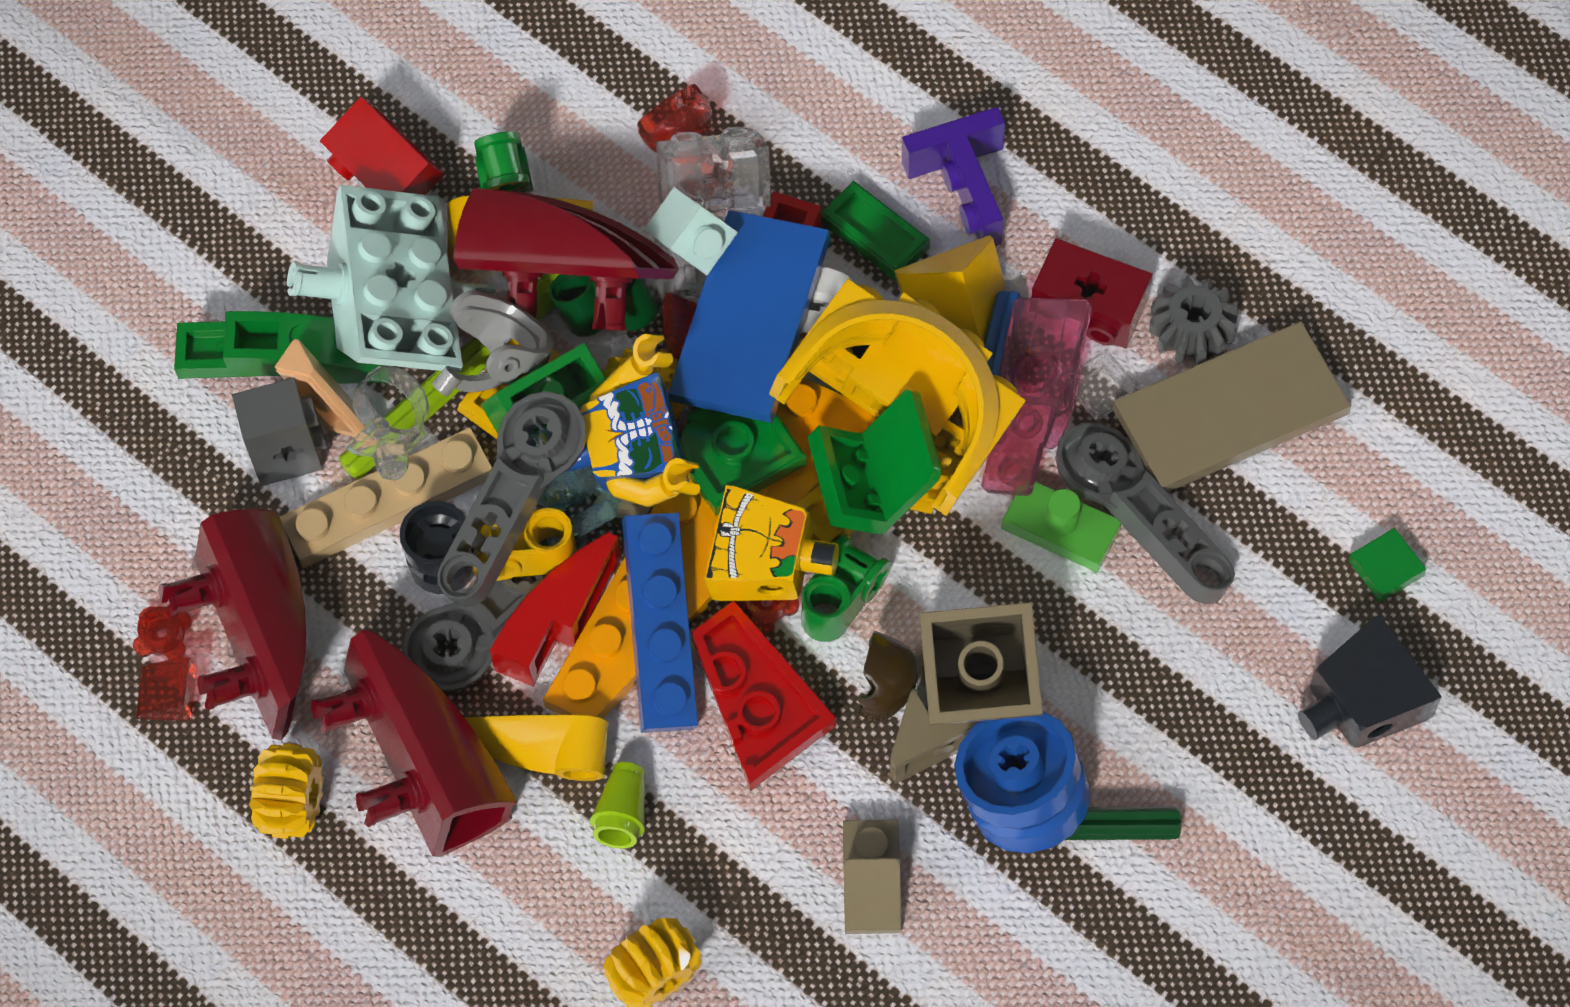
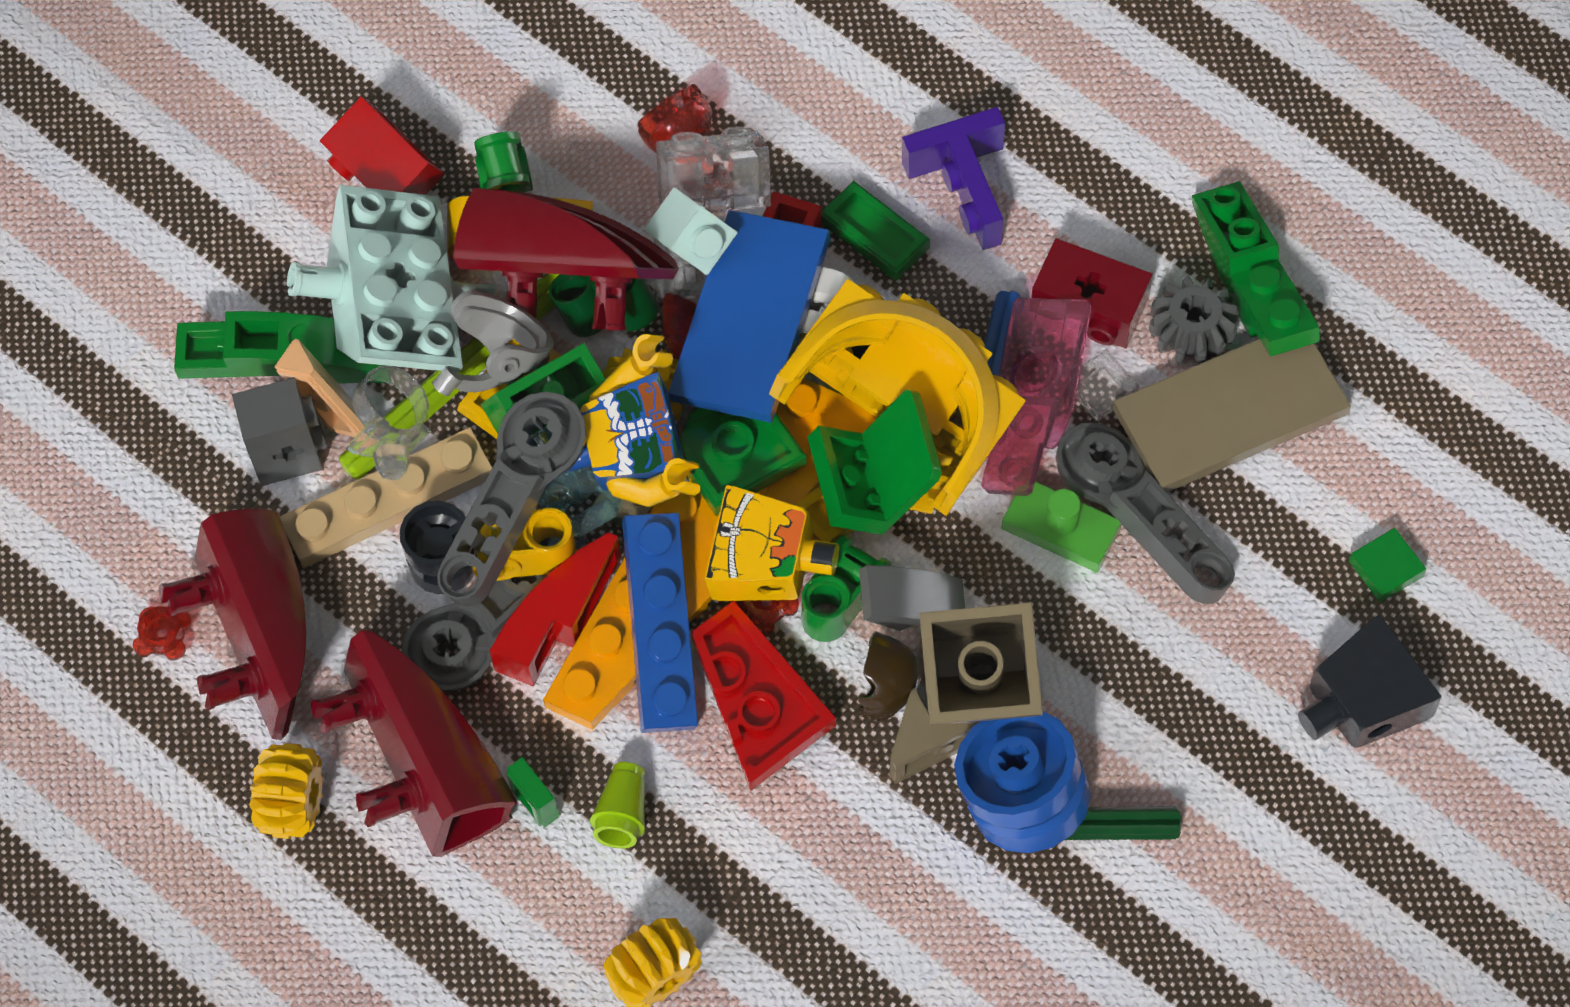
(167, 690): clear red slope -> none
(532, 793): none -> green tile
(547, 743): yellow piece -> none
(871, 877): dark tan slope -> none
(898, 594): none -> dark grey slope
(958, 283): yellow slope -> none
(1251, 270): none -> green slope

